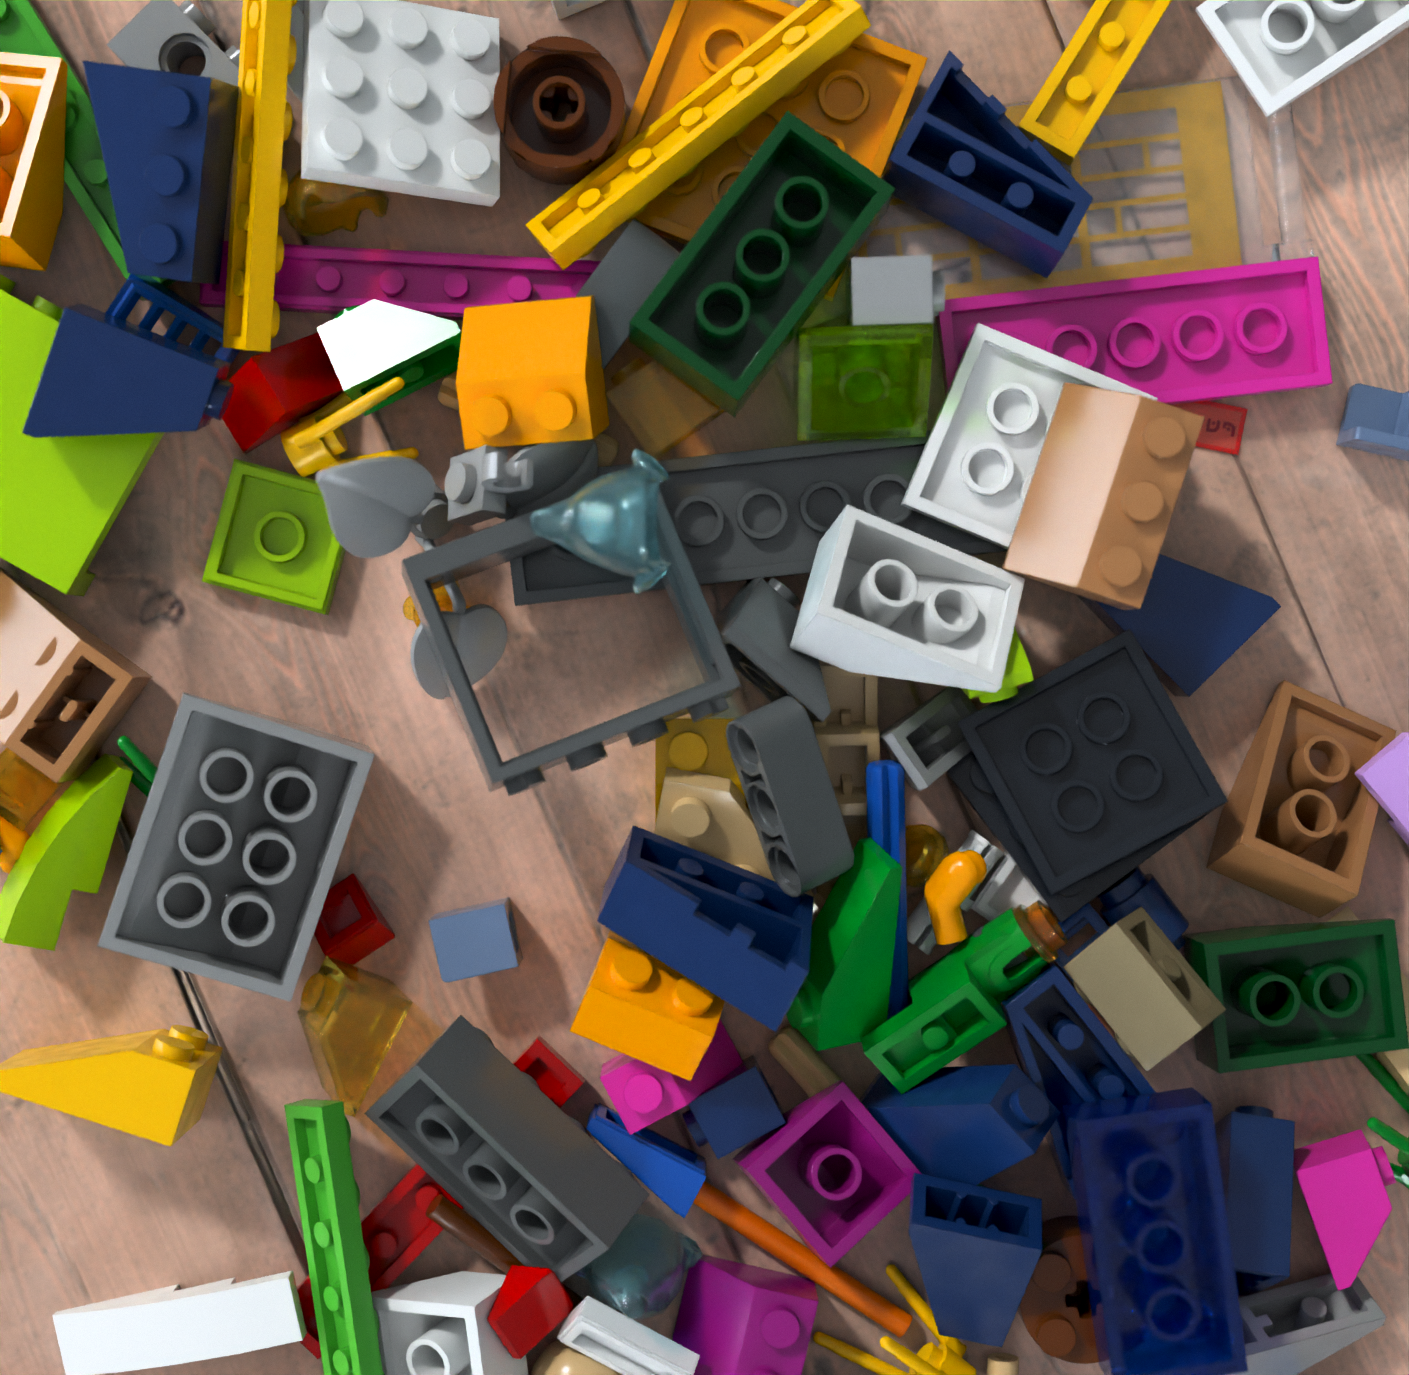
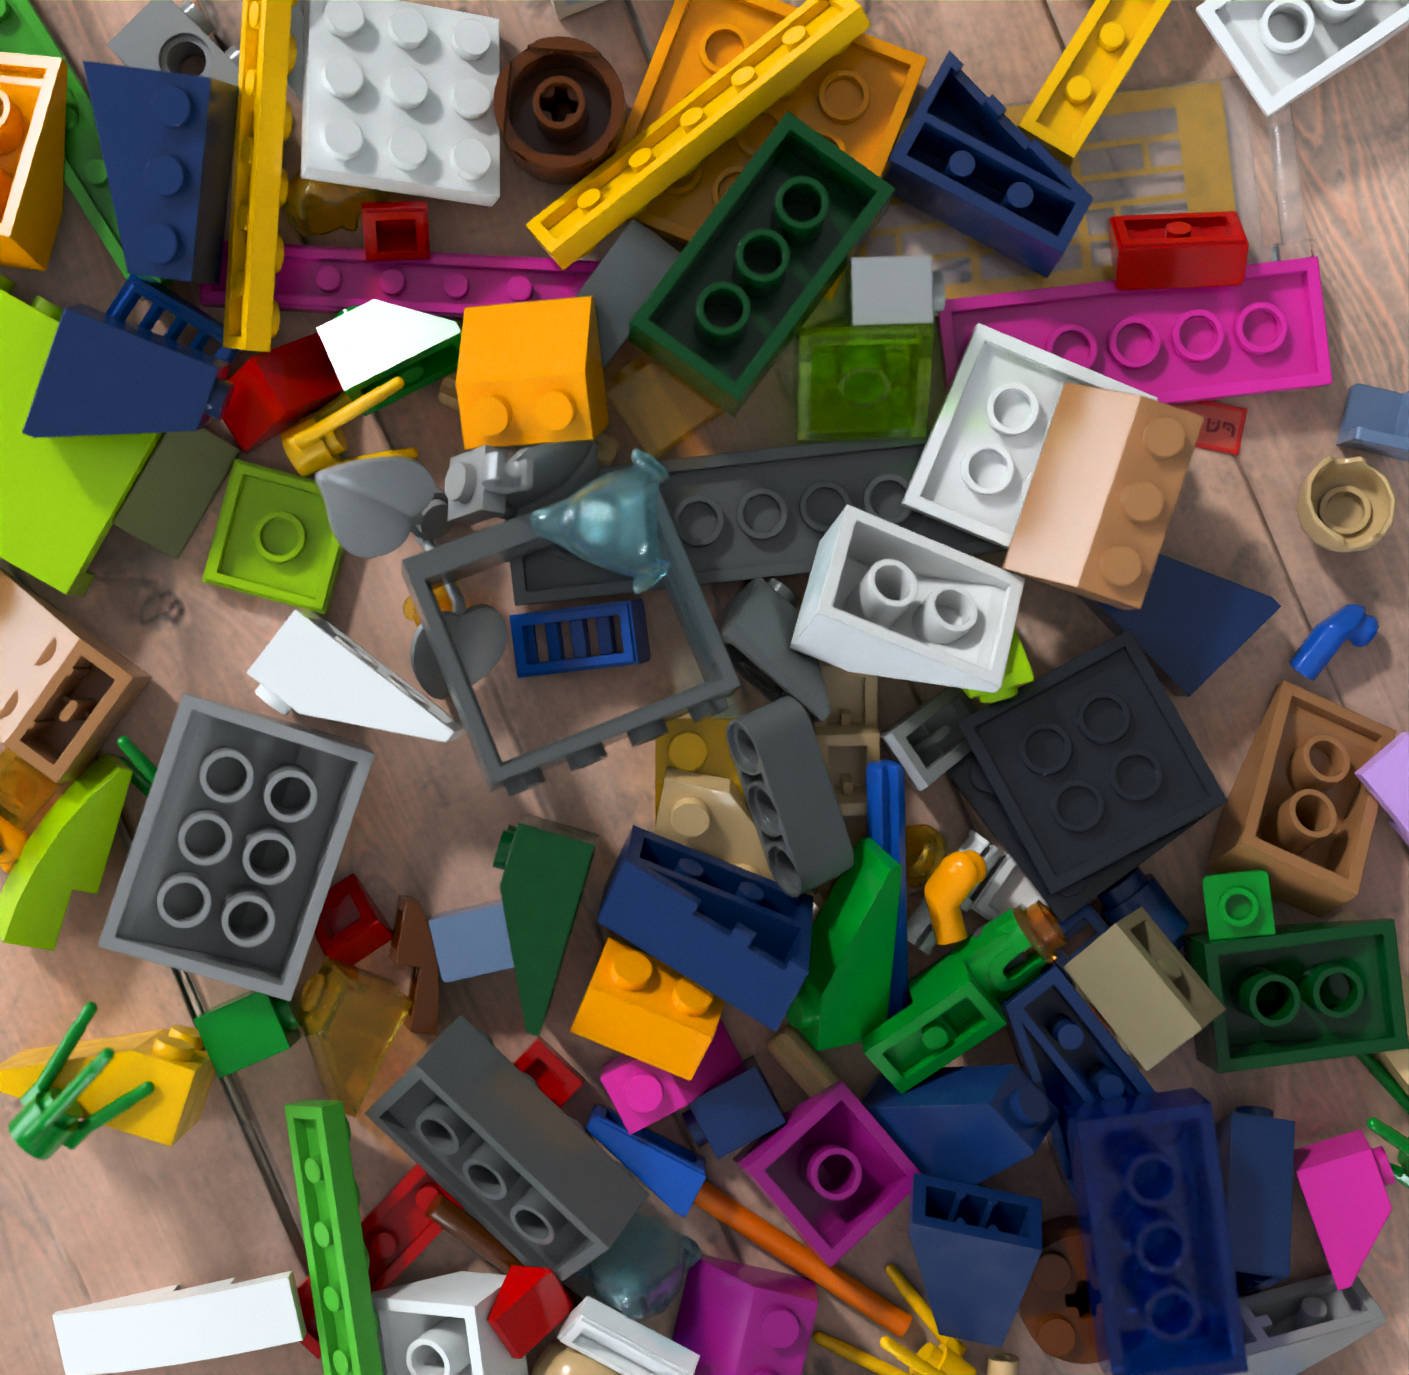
(53, 1115): none -> green plant
(176, 489): none -> olive slope
(248, 1030): none -> green brick
(331, 677): none -> white slope
(396, 230): none -> red slope
(414, 947): none -> reddish brown slope
(540, 899): none -> dark green slope
(633, 634): none -> blue slope
(1177, 250): none -> red slope
(1238, 904): none -> green bracket
(1329, 635): none -> blue arm
(1346, 504): none -> tan hair

